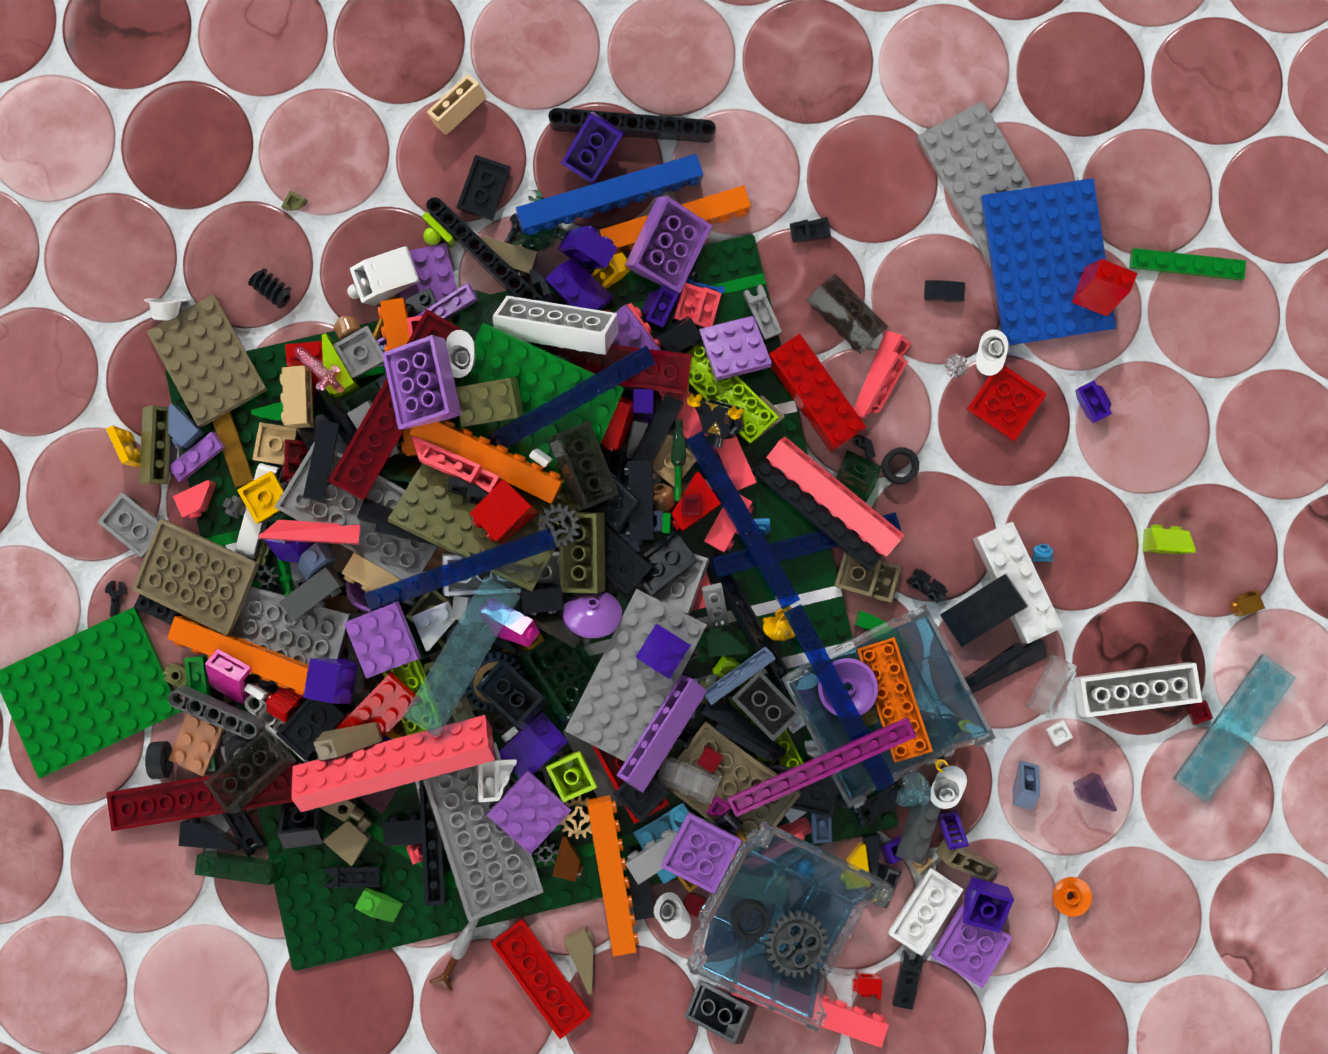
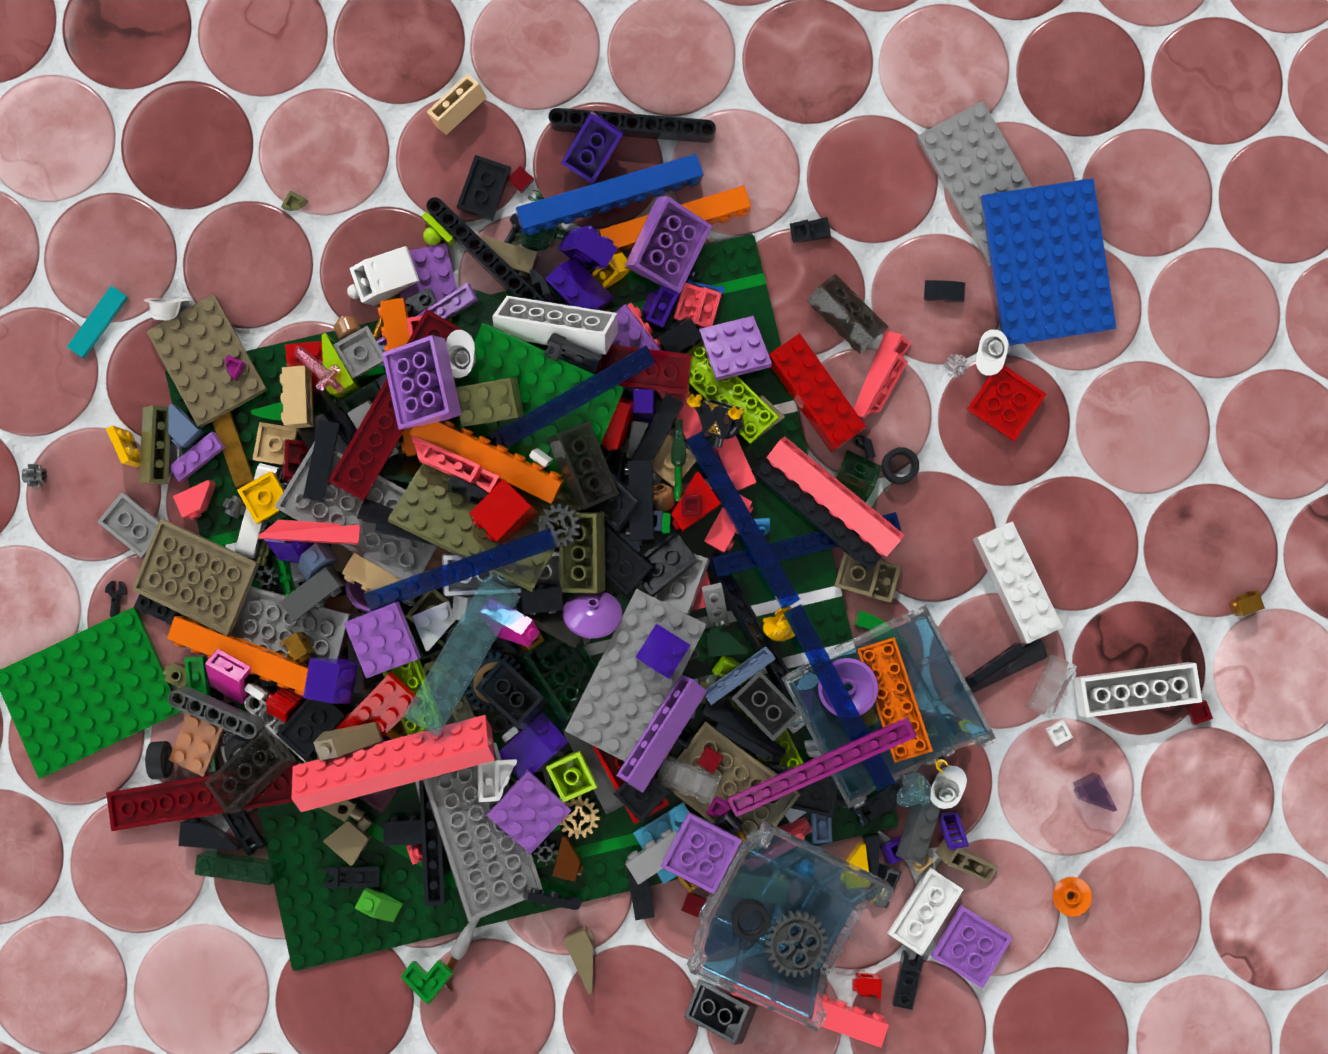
(34, 475): none -> dark grey gear
(97, 322): none -> teal tile
(234, 367): none -> magenta tile
(270, 288): black piece -> none
(298, 647): none -> pearl gold brick
(299, 827): black slope -> none
(427, 984): none -> green plate
(520, 179): none -> dark red tile
(541, 978): red plate -> none
(553, 898): none -> black plate
(572, 353): none -> black plate
(611, 875): orange brick -> none
(672, 915): white piece -> none
(763, 313): light grey plate -> none
(934, 591): black hinge -> none
(984, 610): black plate -> none
(986, 904): dark purple slope -> none
(1026, 785): sand blue slope -> none
(1042, 553): dark azure plate -> none
(1093, 401): dark purple slope -> none
(1103, 286): red slope -> none
(1168, 540): lime slope -> none
(1187, 264): green plate -> none
(1234, 728): clear light blue plate -> none

